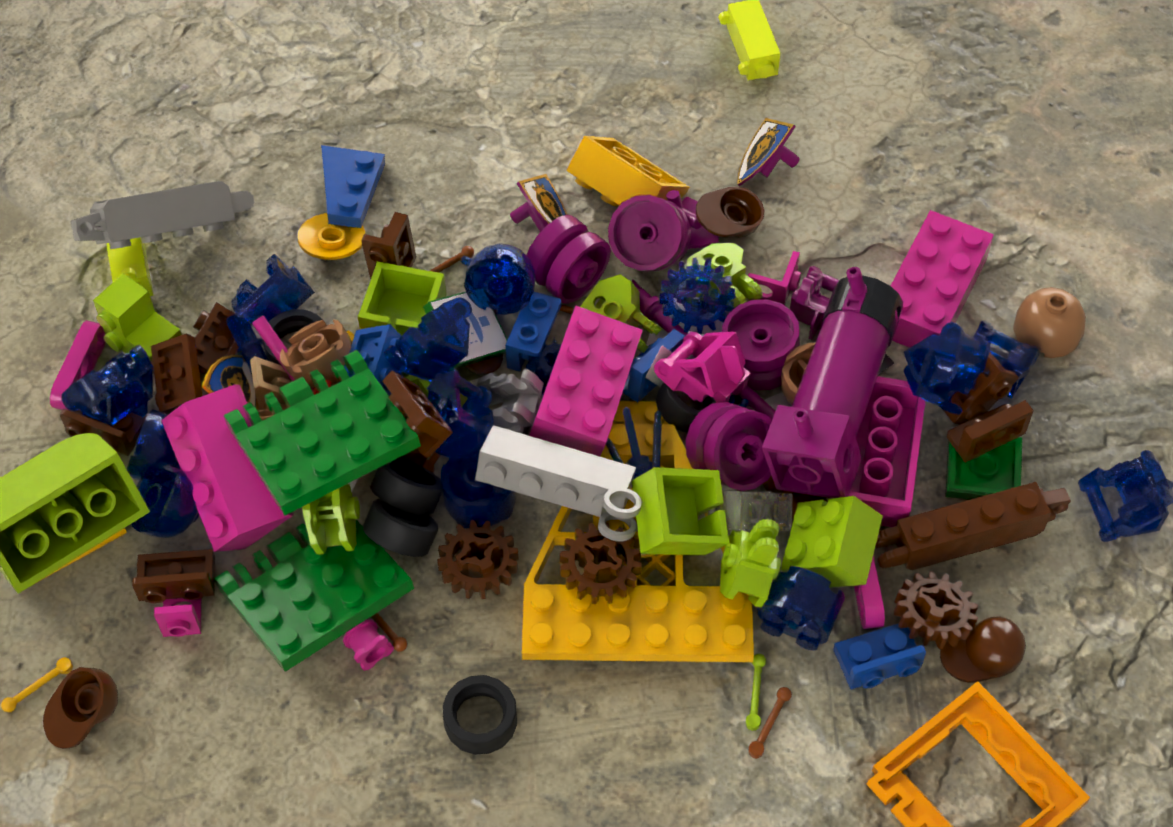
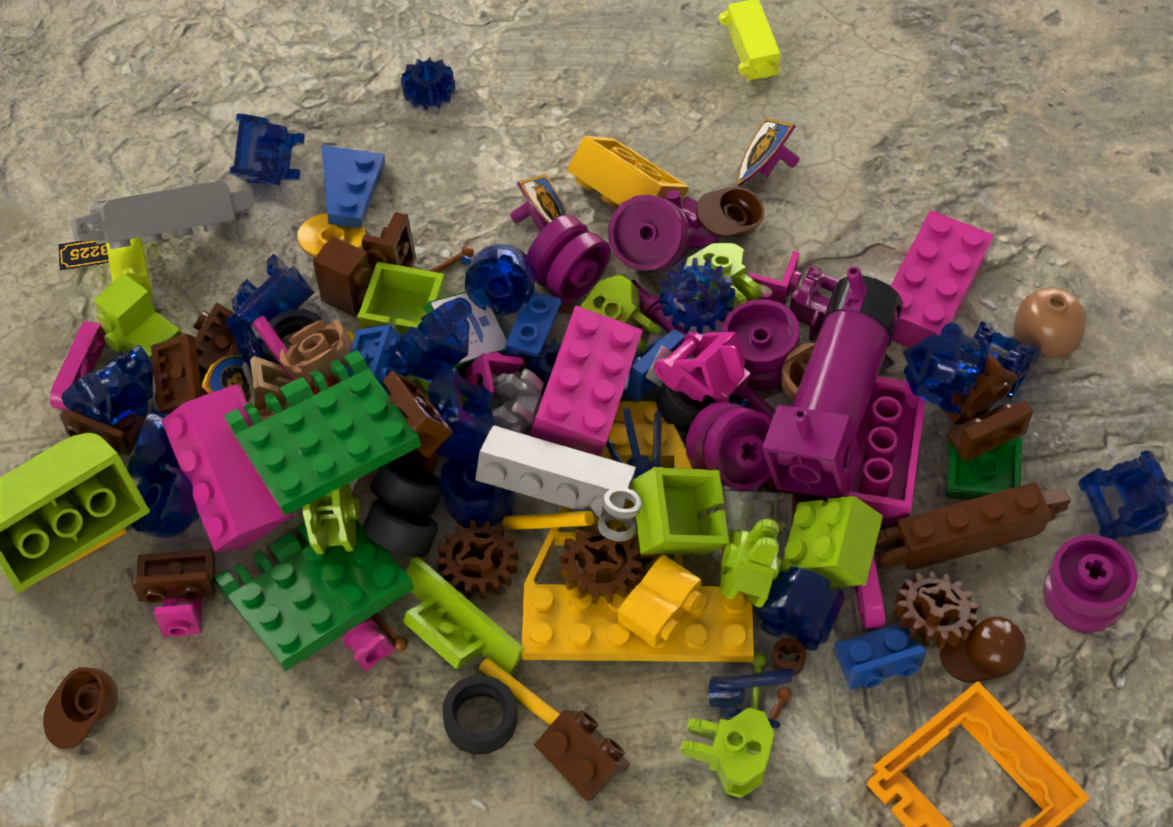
(63, 666): yellow hinge -> none
(82, 254): none -> black sticker
(264, 151): none -> clear blue piece
(342, 275): none -> reddish brown brick
(428, 83): none -> clear blue gear
(455, 624): none -> lime bracket
(489, 363): none -> dark pink bracket
(520, 692): none -> yellow bar
(548, 520): none -> yellow bar
(581, 752): none -> reddish brown bracket
(660, 601): none -> yellow brick
(729, 691): none -> clear blue plant
(738, 750): none -> lime hinge
(788, 646): none -> reddish brown bush
(1089, 583): none -> magenta wheel

